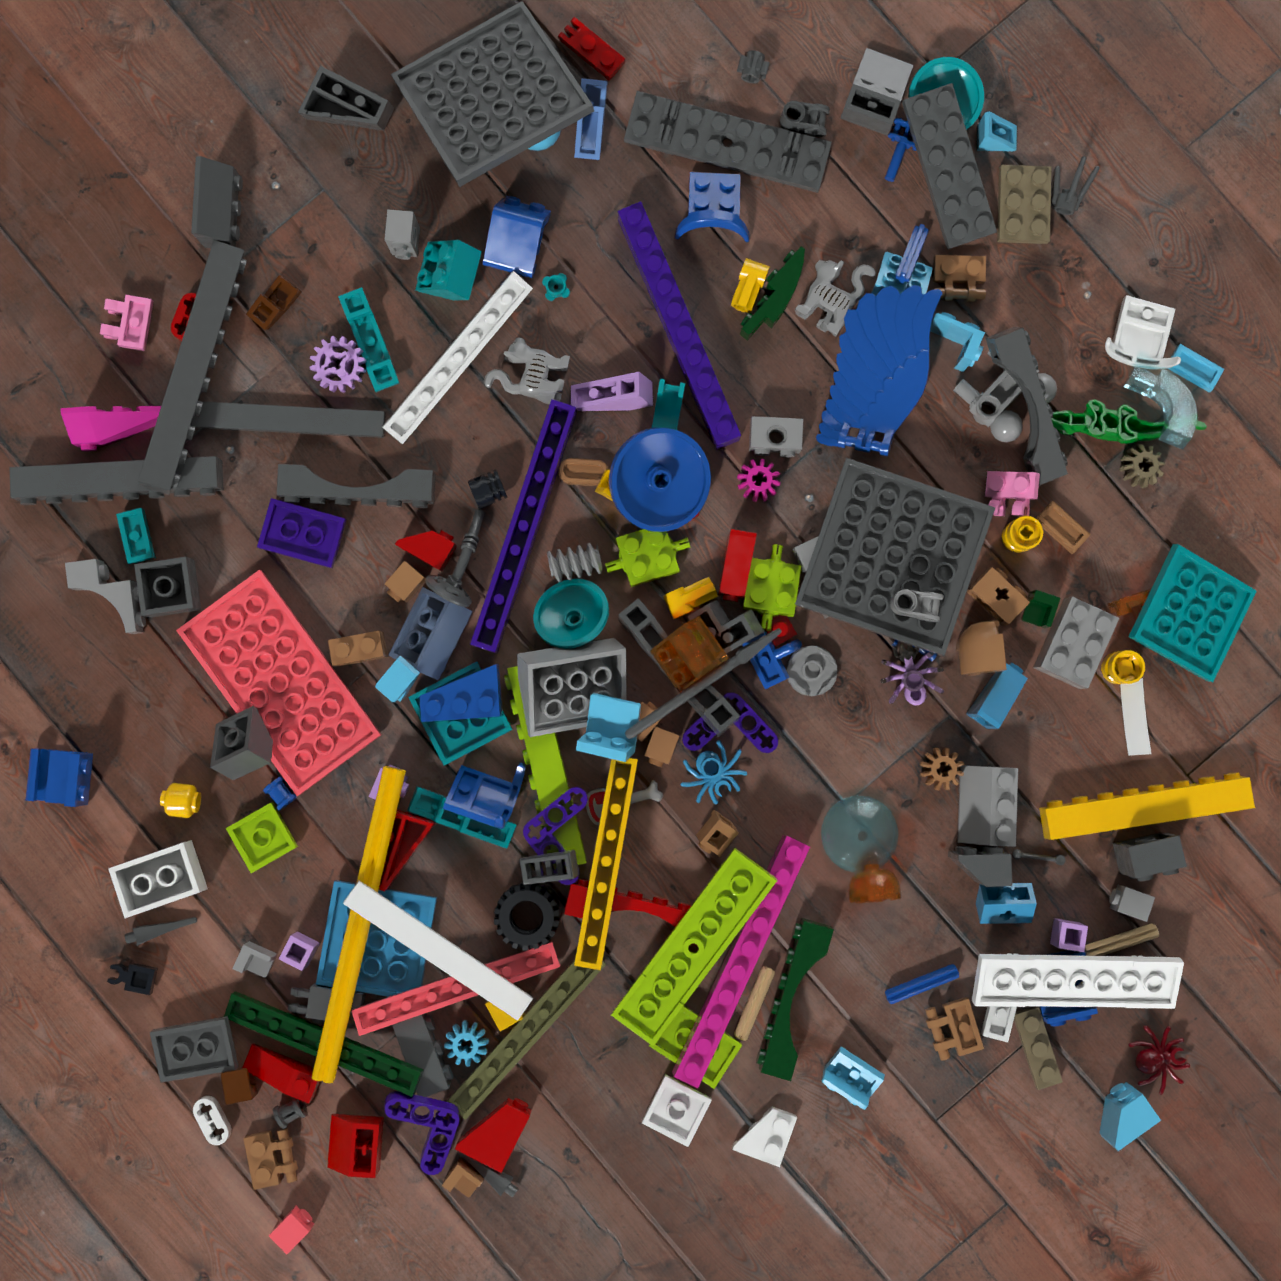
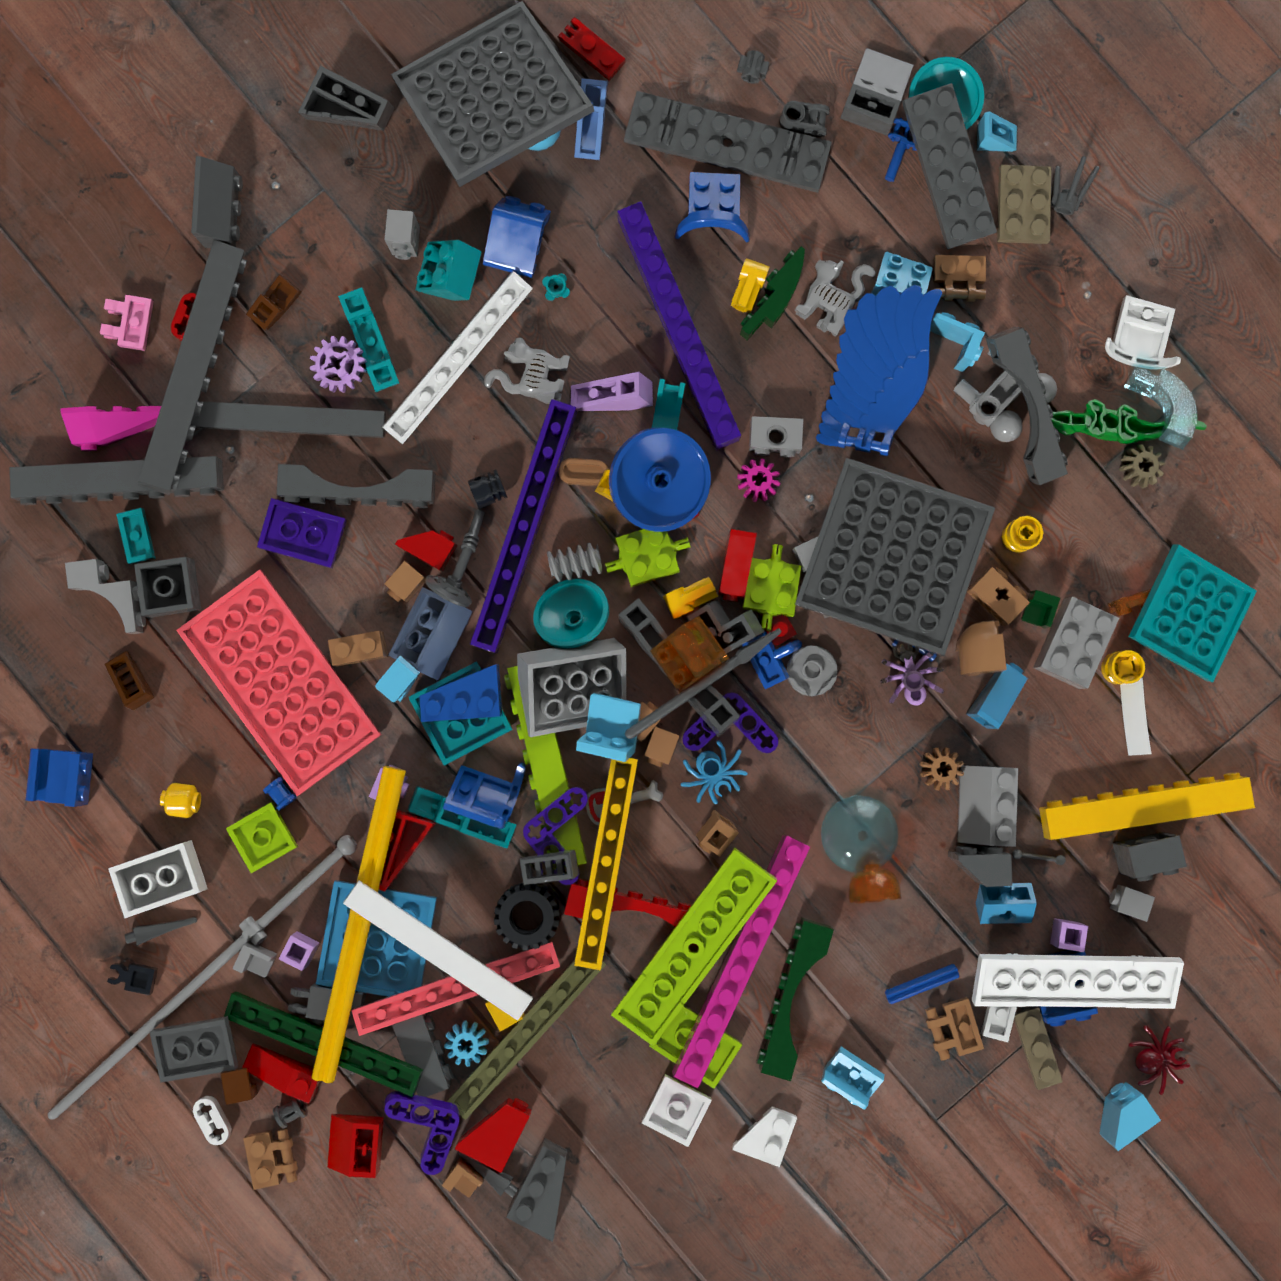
(136, 695): none -> reddish brown slope
(241, 744): dark grey slope -> none
(252, 932): none -> light grey bar
(292, 1229): coral brick -> none
(539, 1194): none -> dark grey wedge
(754, 1003): tan axle -> none
(911, 254): axle -> none
(922, 605): light grey piece -> none
(1012, 485): bright pink plate -> none
(1062, 527): medium nougat tile -> none
(1122, 940): tan axle -> none
(1196, 368): medium azure tile -> none

